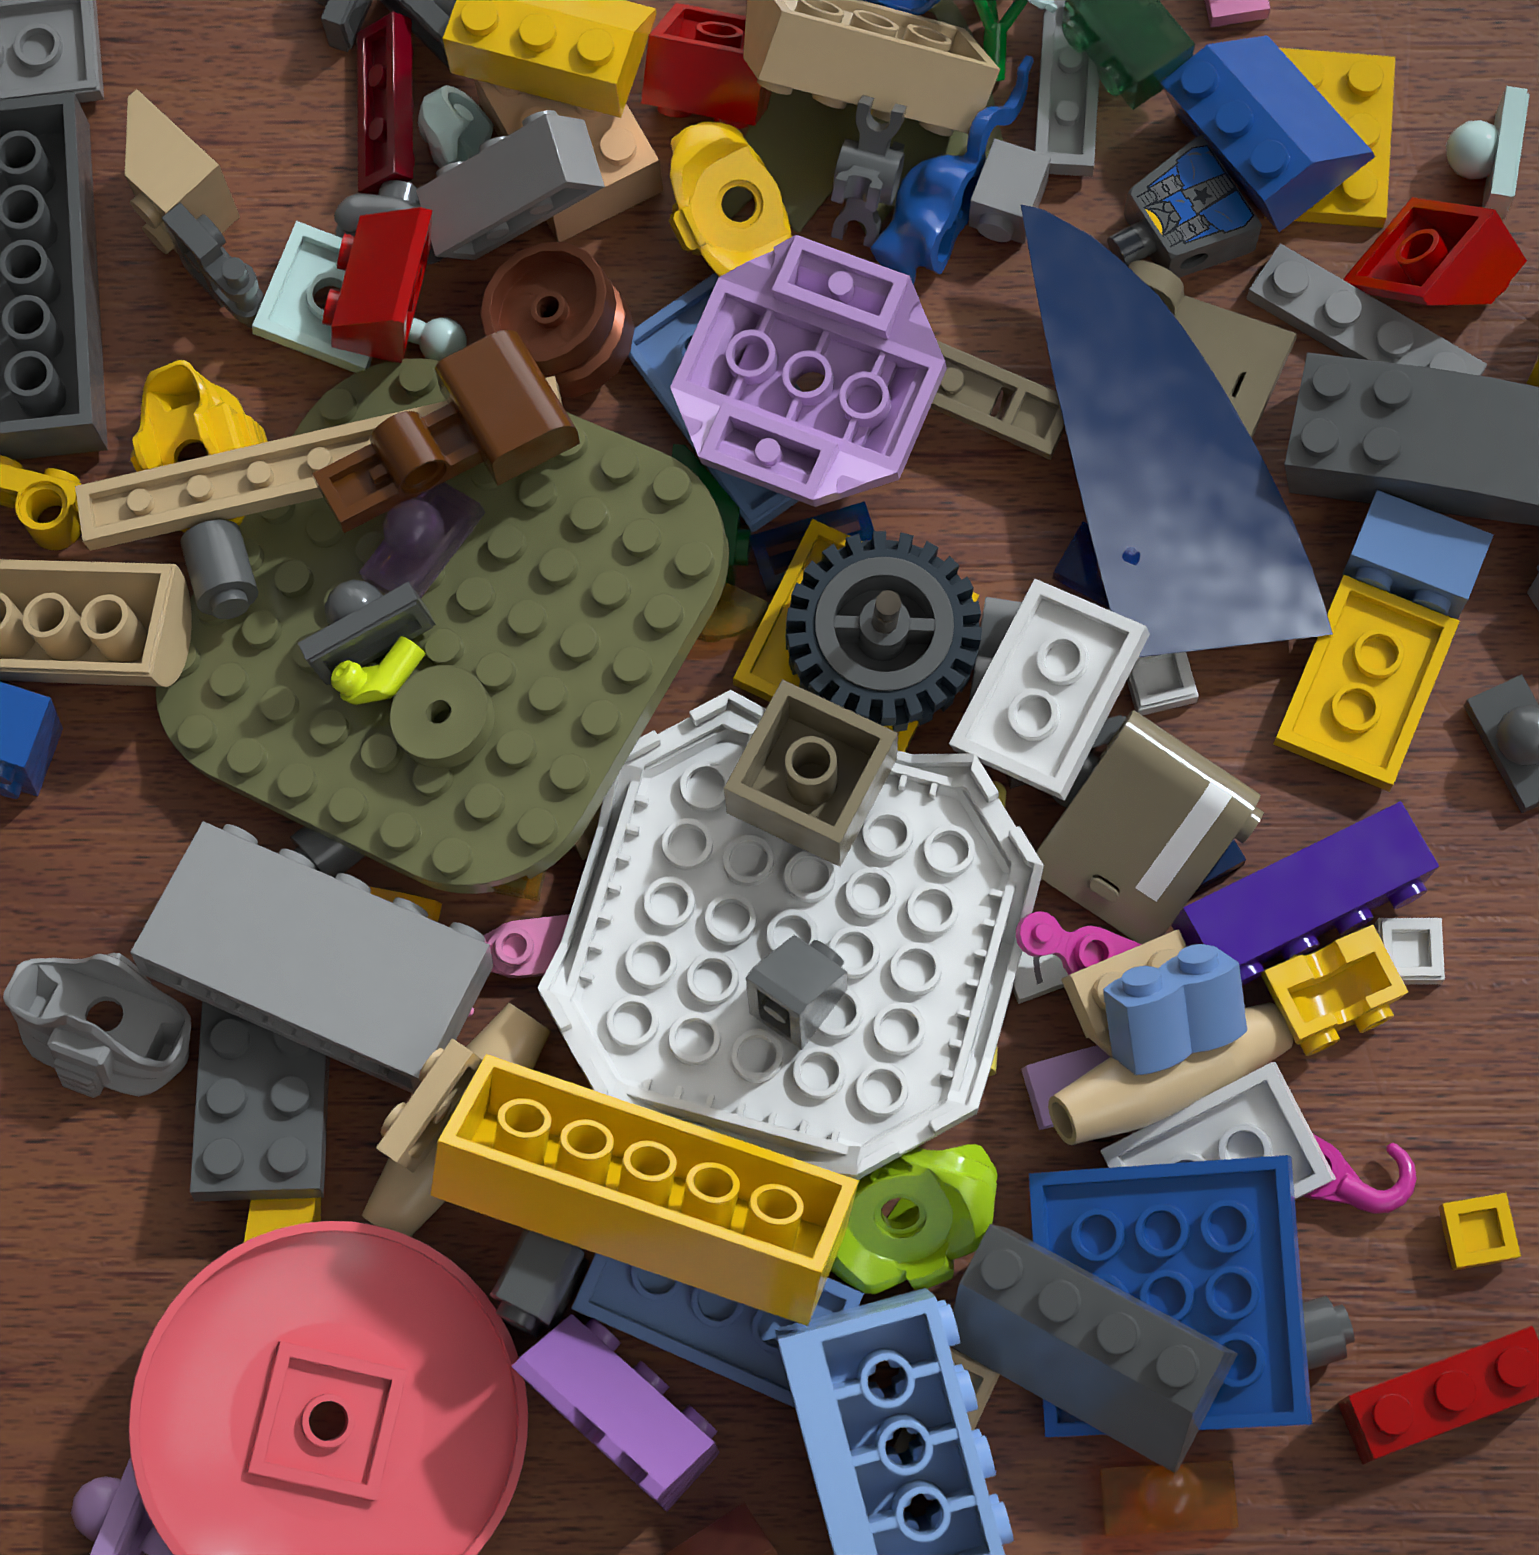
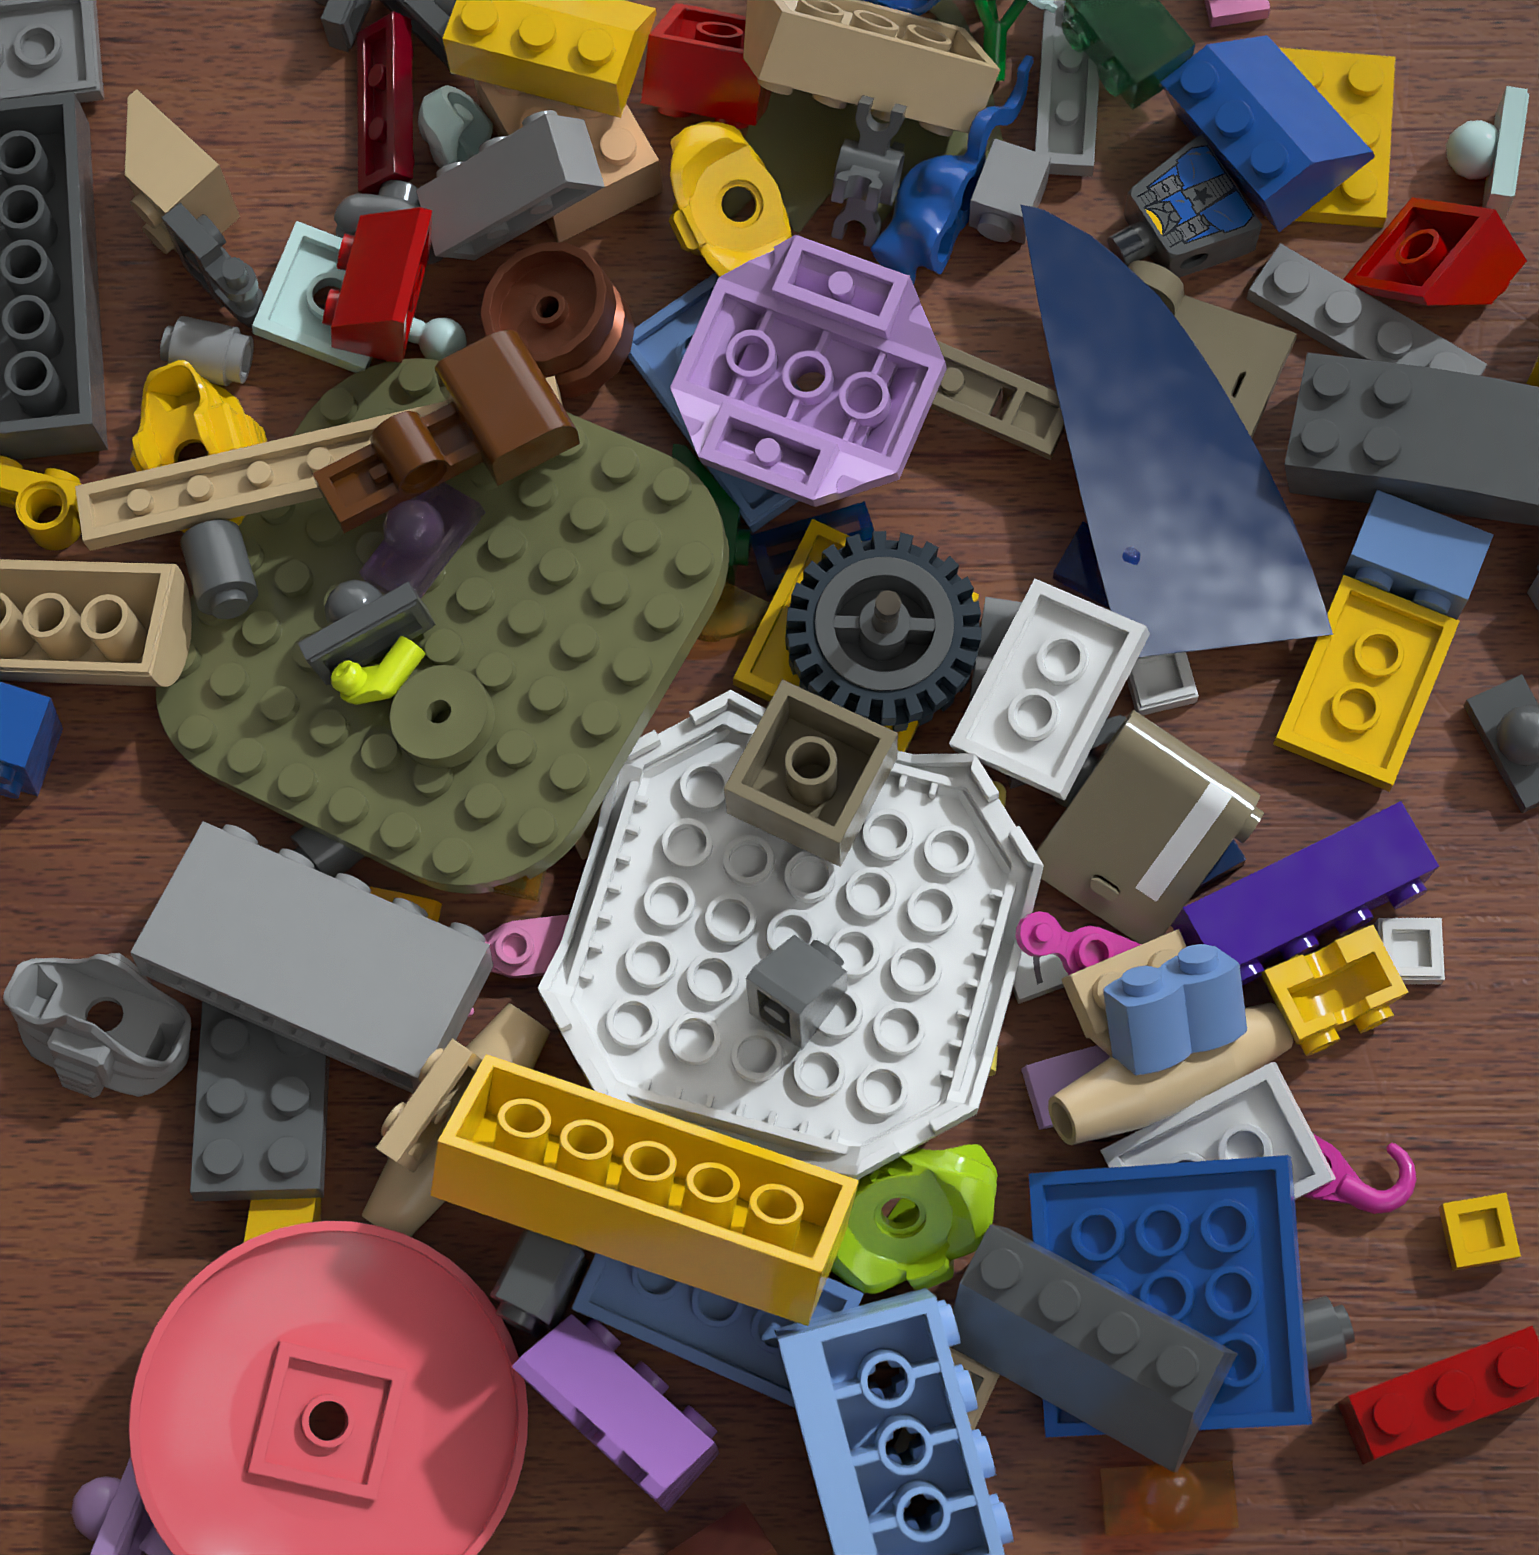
(212, 349): none -> light grey brick

